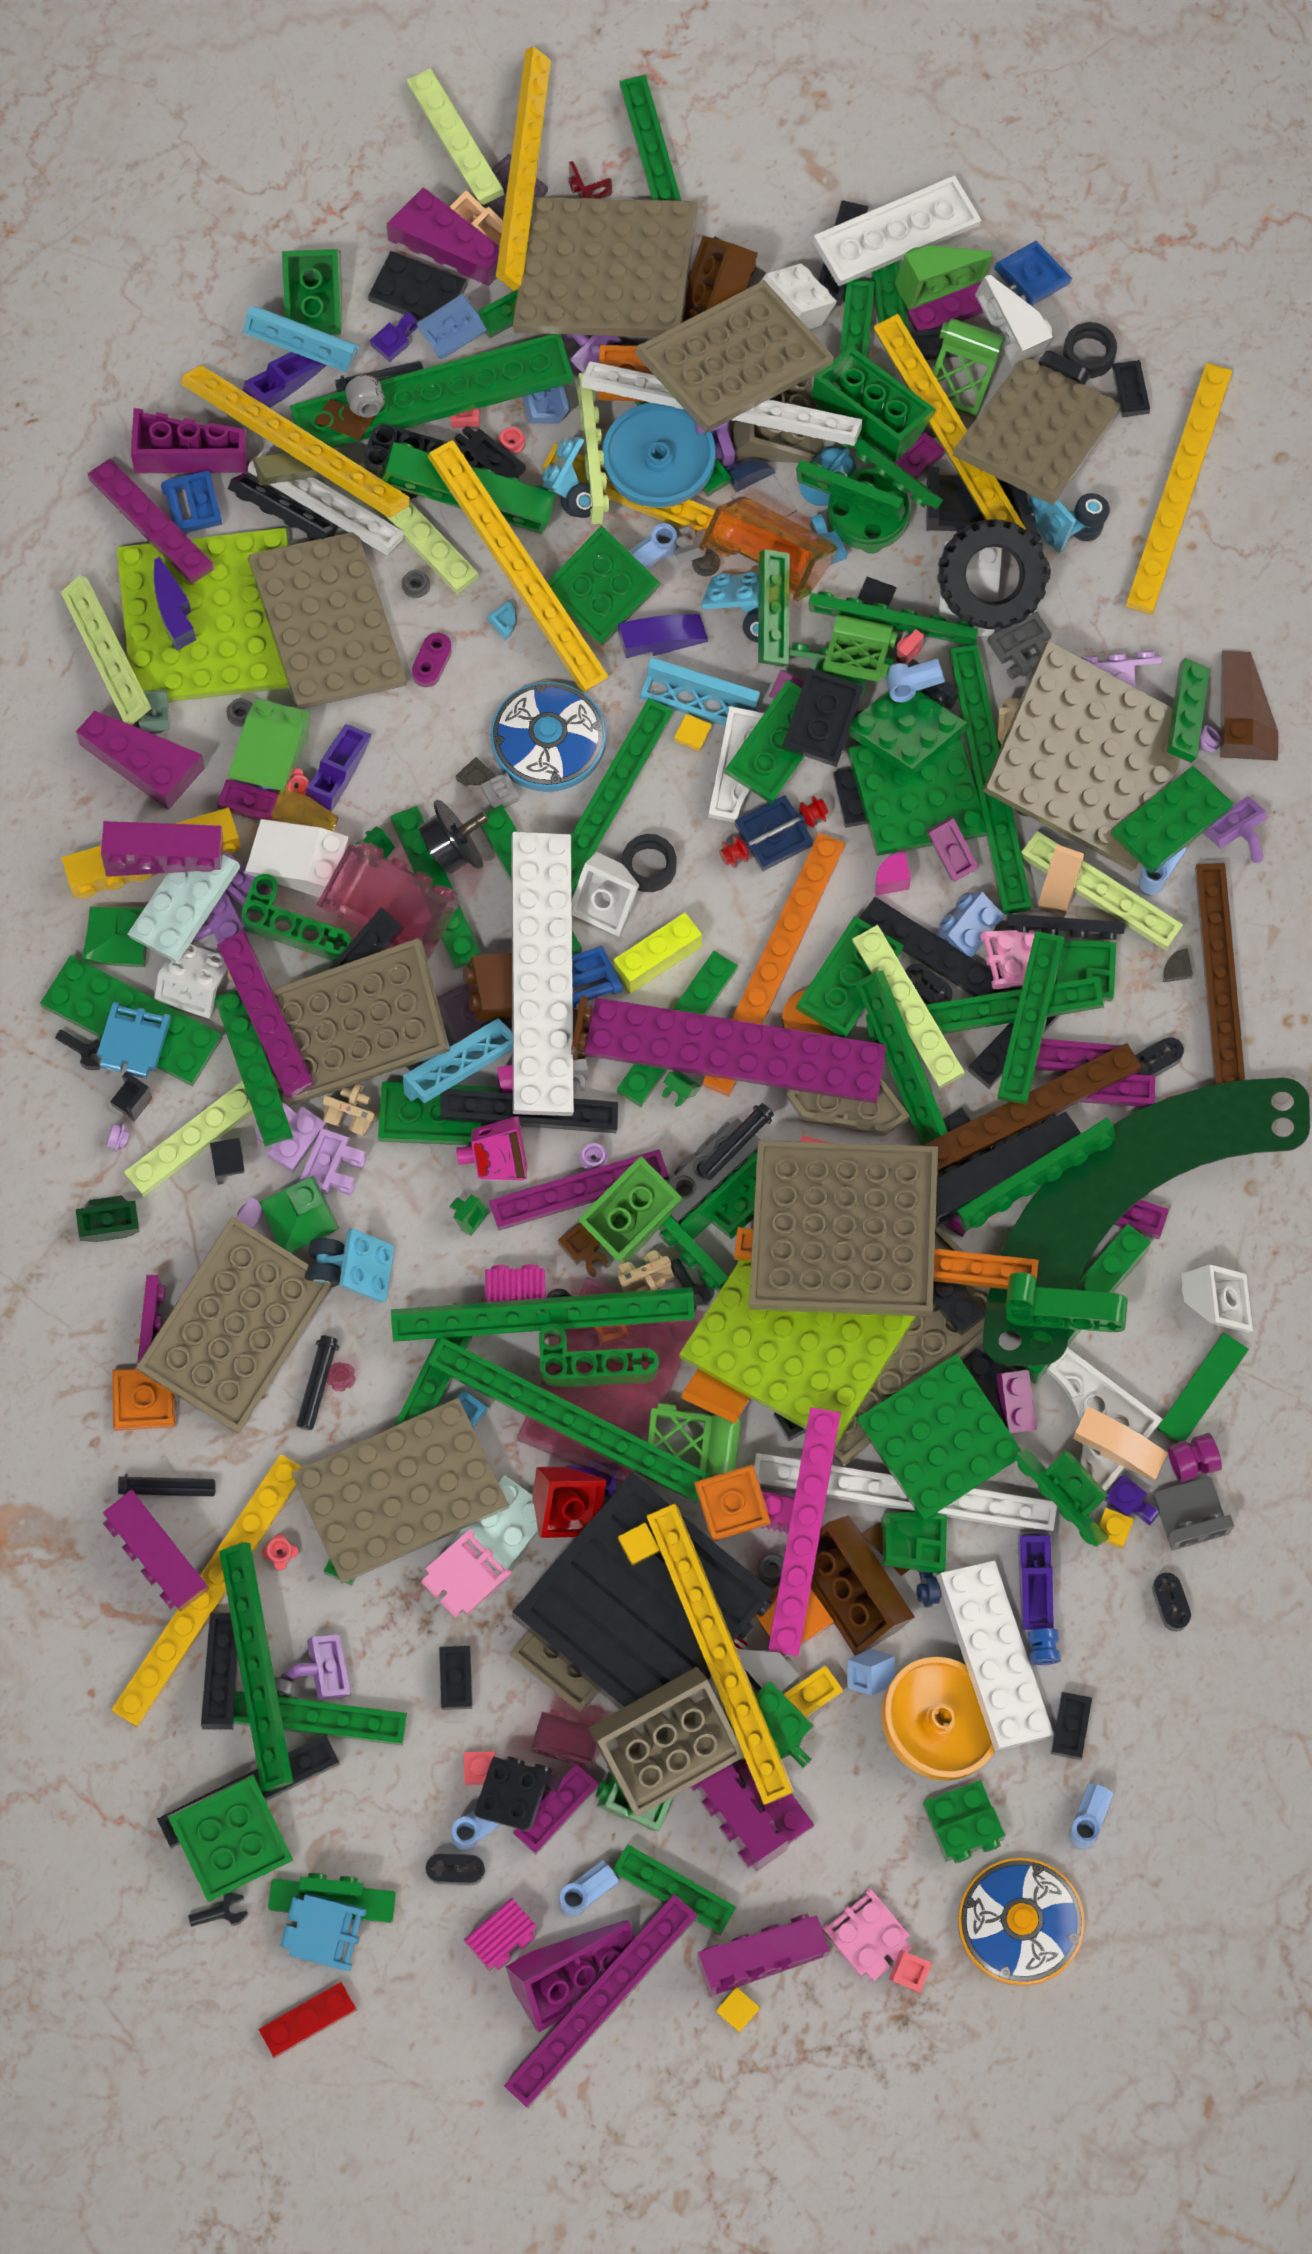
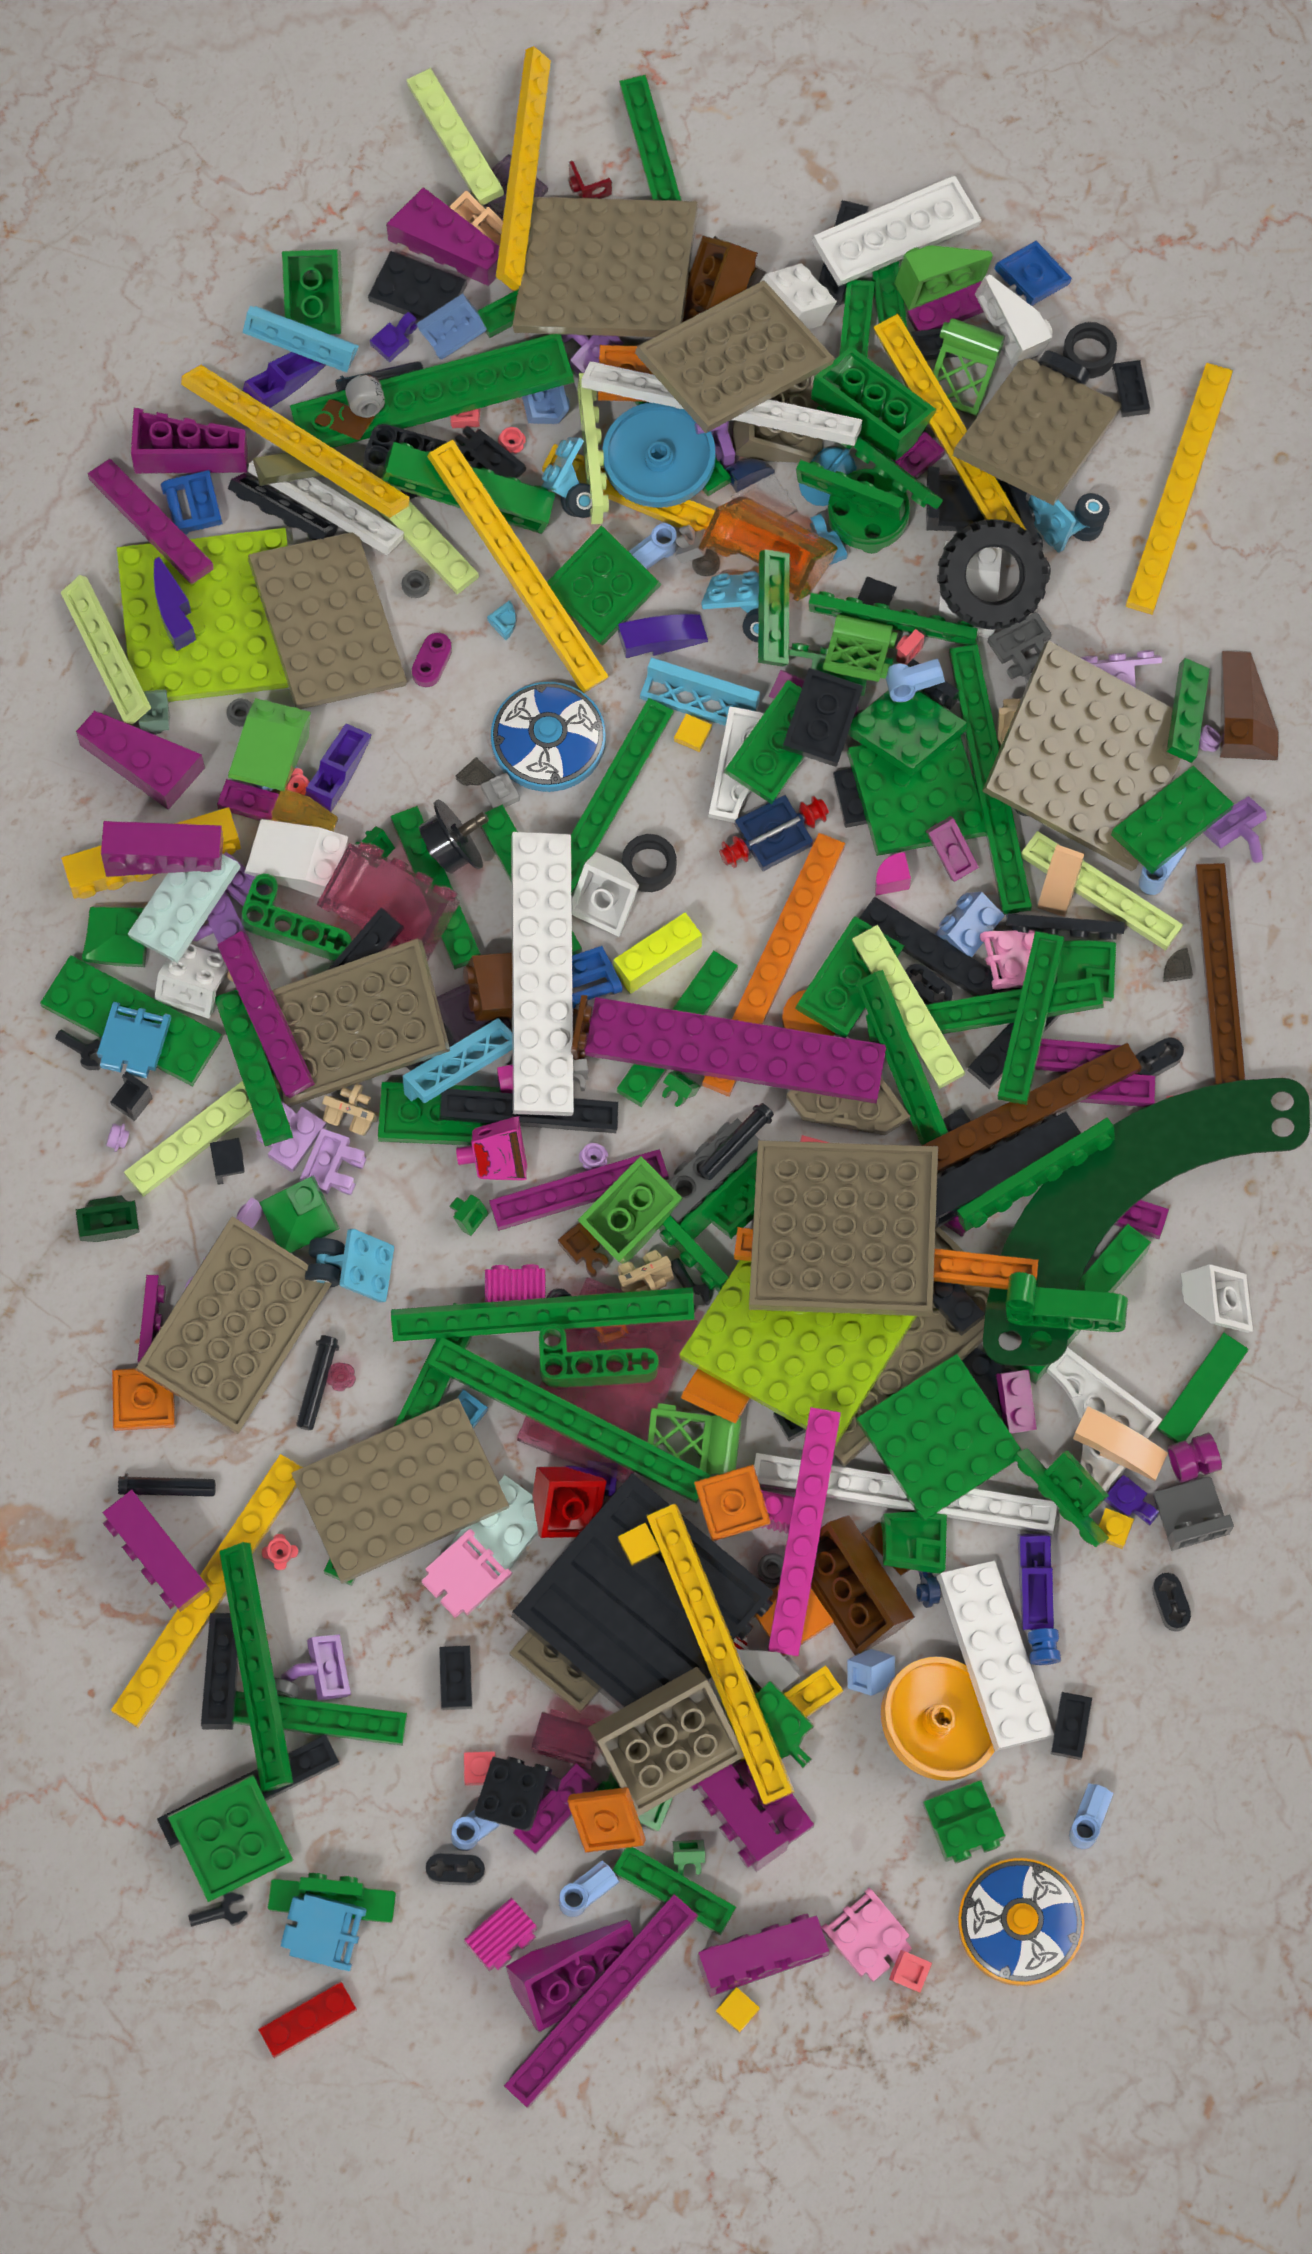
(606, 1819): none -> orange tile
(689, 1853): none -> green tile

